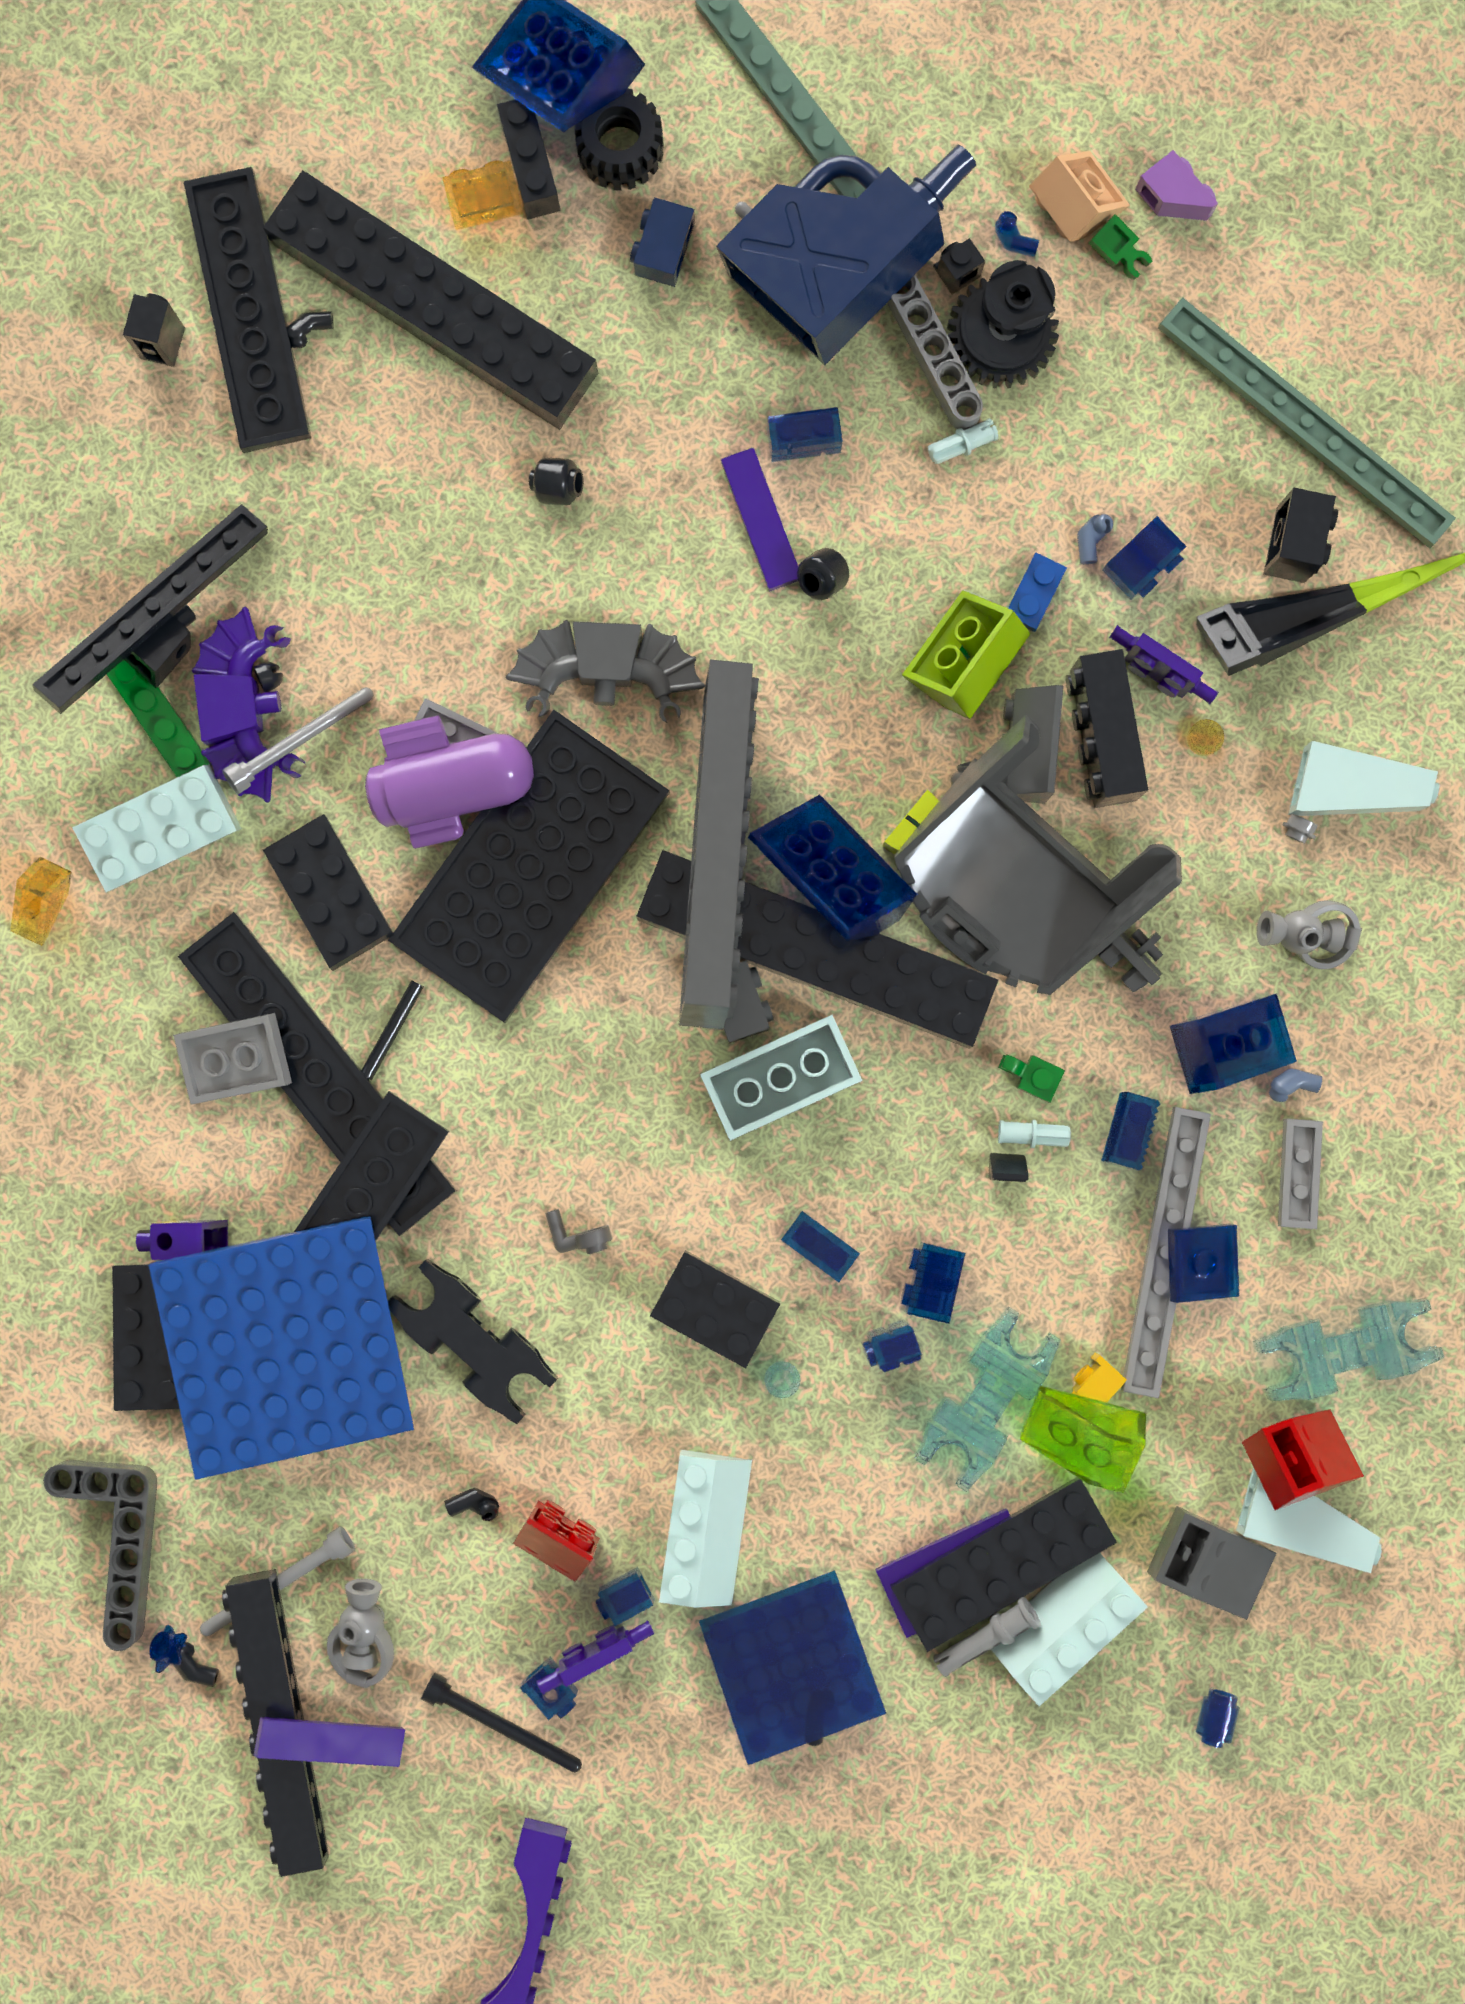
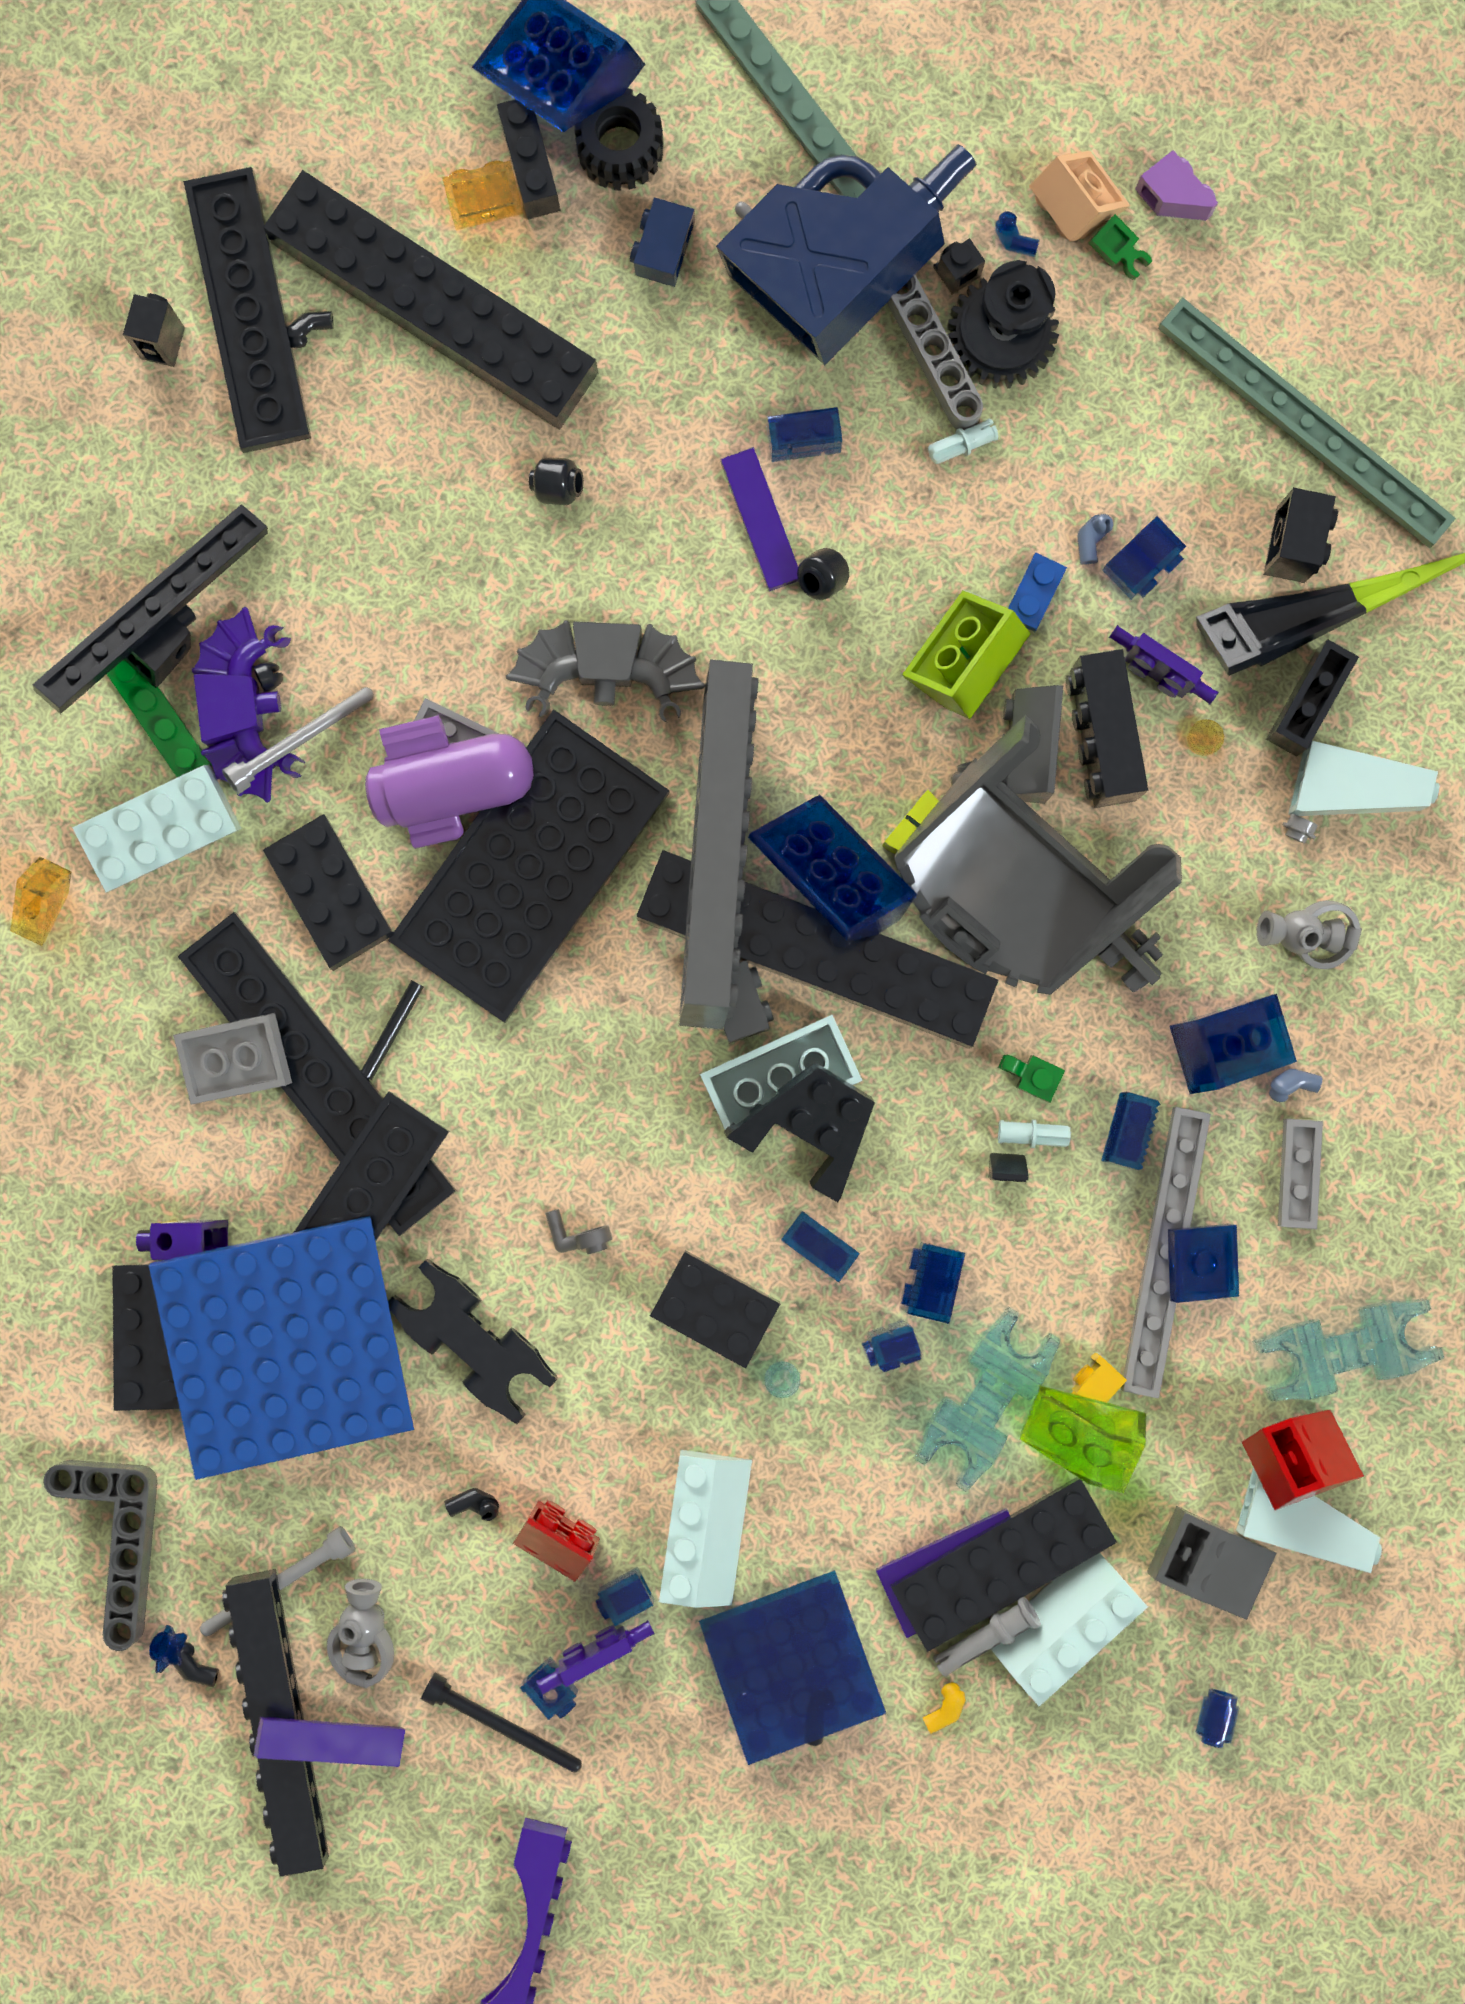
(819, 1111): none -> black wing
(950, 1710): none -> yellow arm
(1312, 698): none -> black brick

